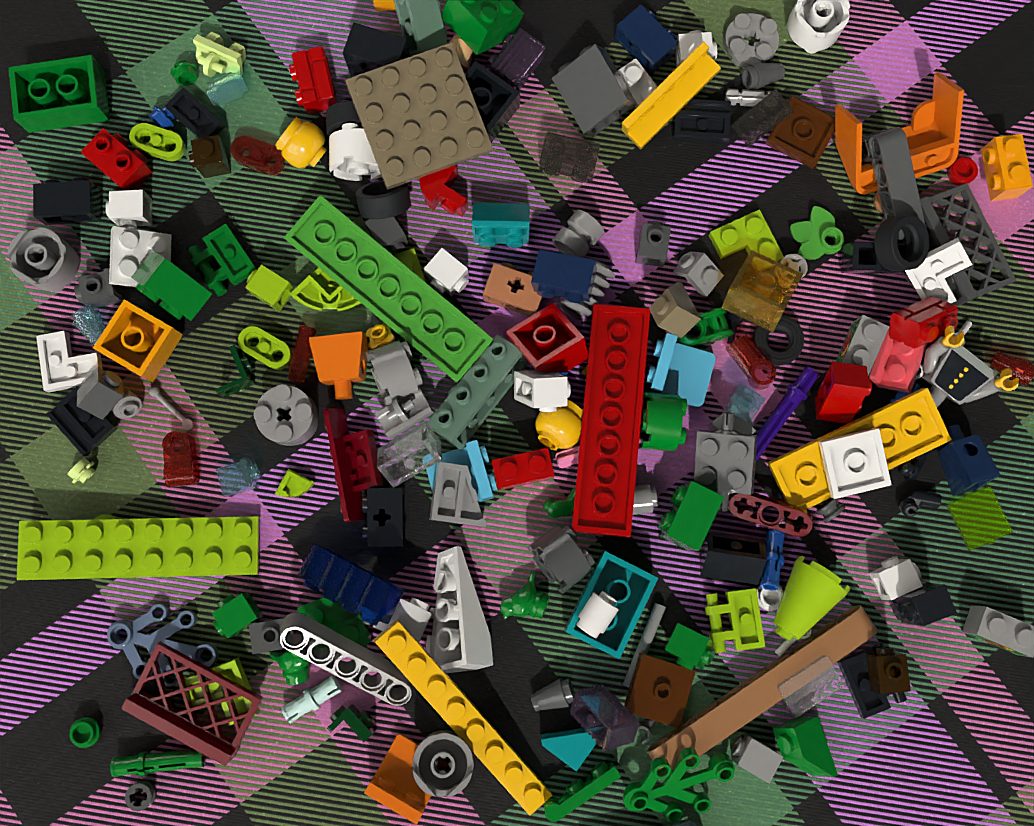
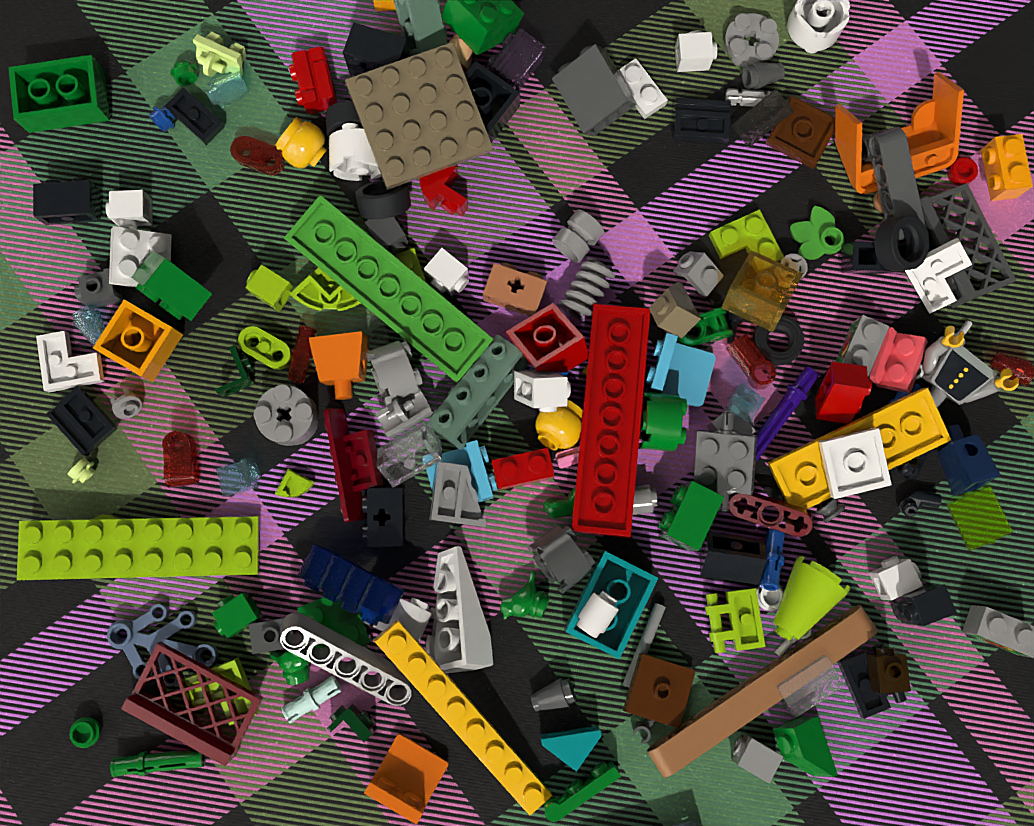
(43, 259): light grey brick -> none
(100, 393): dark grey brick -> none
(116, 161): red brick -> none
(133, 803): dark grey bush -> none
(159, 143): lime plate -> none
(187, 424): light grey hinge -> none
(210, 156): dark brown brick -> none
(229, 254): green plate -> none
(380, 336): yellow plate -> none
(443, 781): light grey brick -> none
(501, 224): teal slope -> none
(564, 276): dark blue brick -> none
(569, 157): clear smoke bracket -> none
(604, 717): clear purple brick -> none
(645, 795): green plant -> none
(646, 39): dark blue brick -> none
(653, 244): dark grey brick -> none
(670, 96): yellow fence -> none
(690, 648): green brick -> none
(922, 321): red brick -> none

